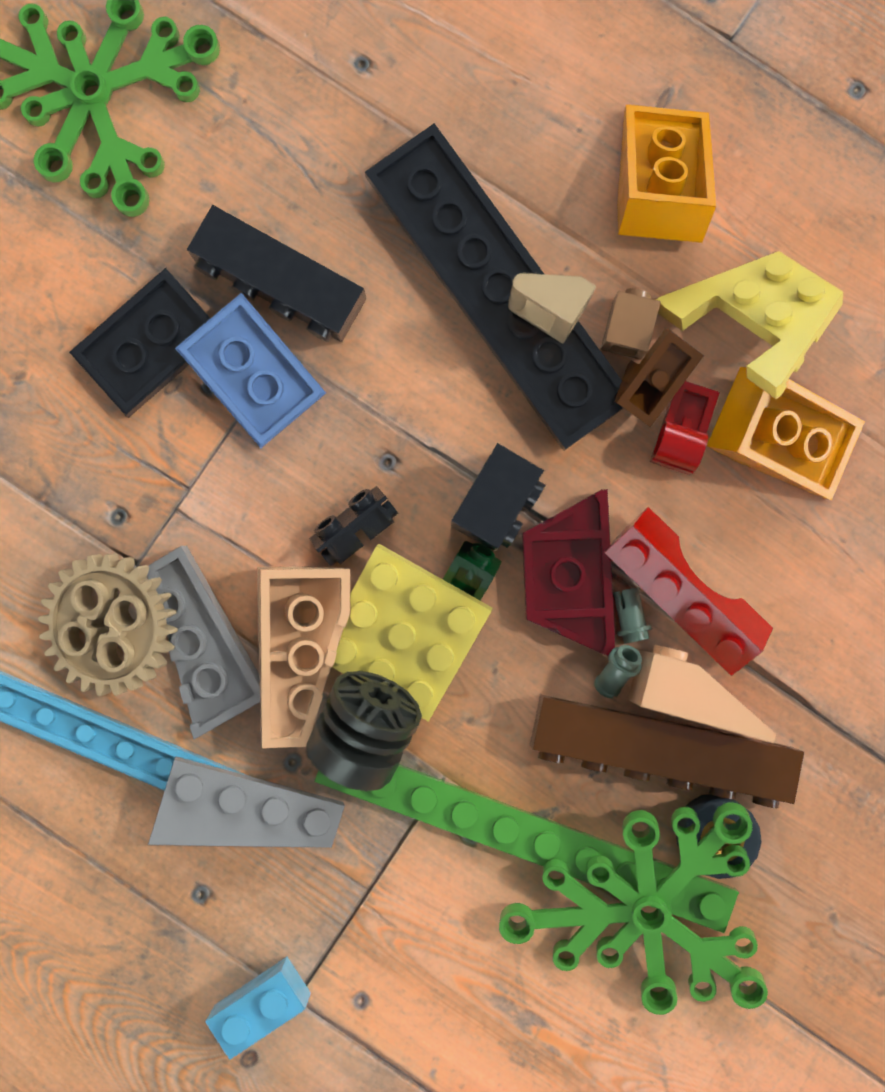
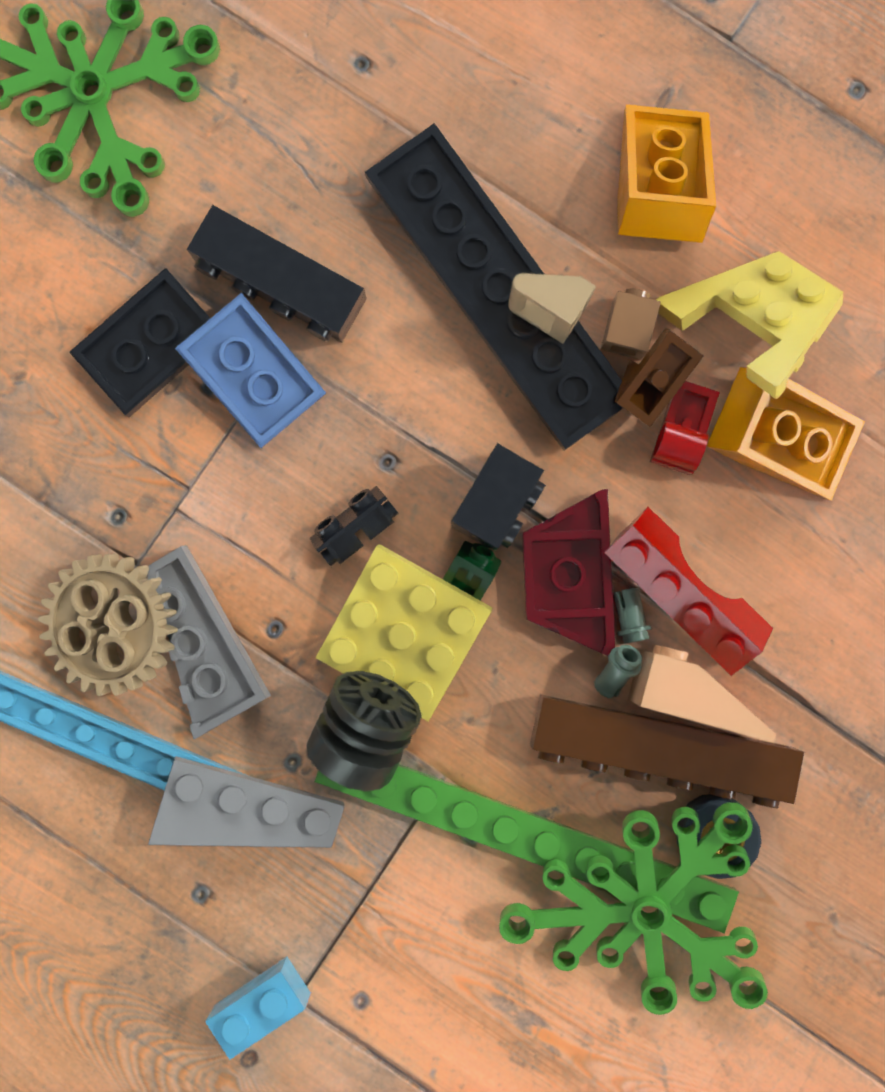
(298, 640): light nougat wedge -> none

